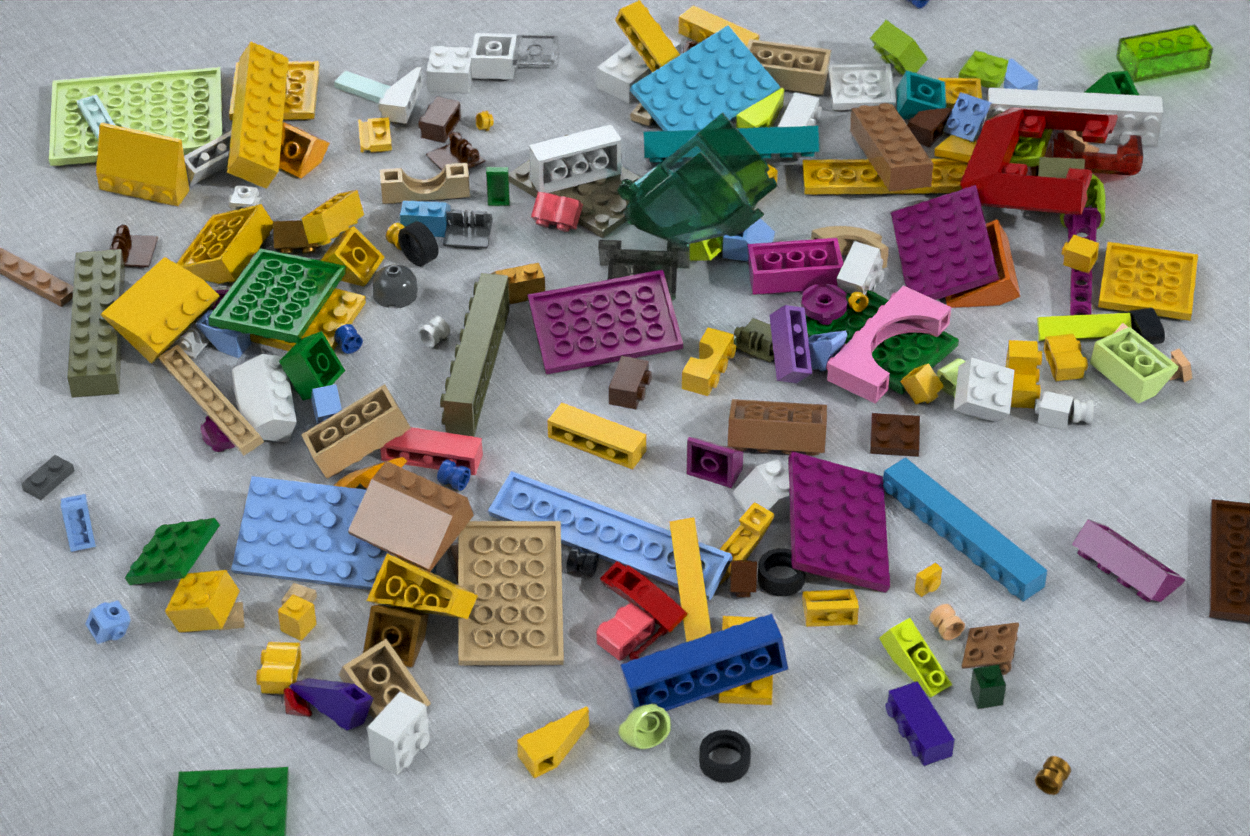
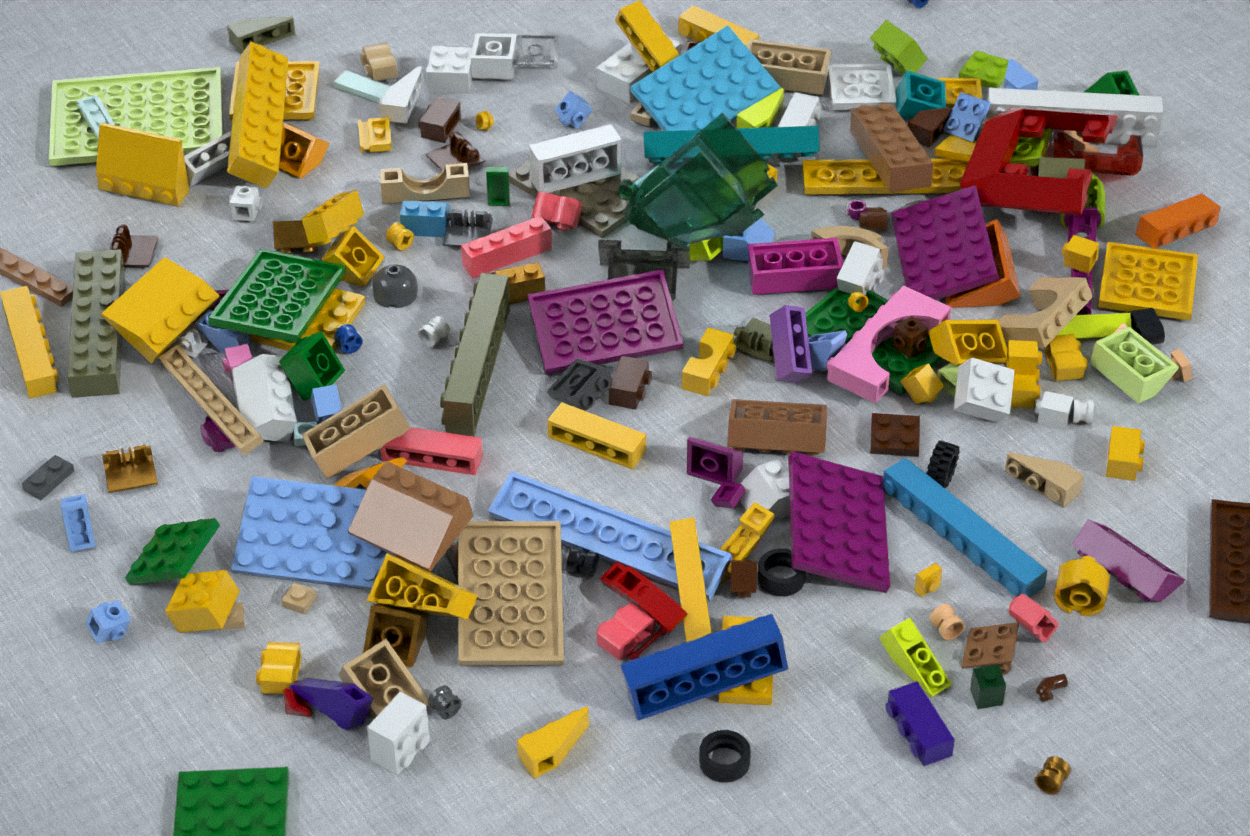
(29, 341): none -> yellow brick
(129, 469): none -> pearl gold hinge
(227, 244): yellow slope -> none
(236, 356): none -> bright pink brick
(260, 31): none -> olive slope
(297, 617): yellow brick -> none
(300, 428): none -> light aqua plate
(378, 61): none -> tan brick
(418, 243): black tyre -> none
(445, 702): none -> dark grey wheel
(455, 476): blue wheel -> none
(506, 246): none -> coral brick
(573, 110): none -> light blue brick
(581, 384): none -> dark grey plate
(645, 727): yellowish green hair -> none
(728, 495): none -> magenta plate
(815, 307): magenta plate -> none
(830, 612): yellow tile -> none
(854, 209): none -> magenta plate
(874, 219): none -> reddish brown piece
(910, 337): none -> reddish brown brick
(943, 462): none -> black tyre
(965, 339): none -> yellow slope
(1033, 617): none -> coral brick
(1048, 477): none -> tan slope
(1048, 684): none -> reddish brown arm
(1061, 302): none -> tan arch
(1082, 586): none -> yellow brick
(1124, 452): none -> yellow brick
(1164, 53): clear neon green brick -> none
(1178, 220): none -> orange brick

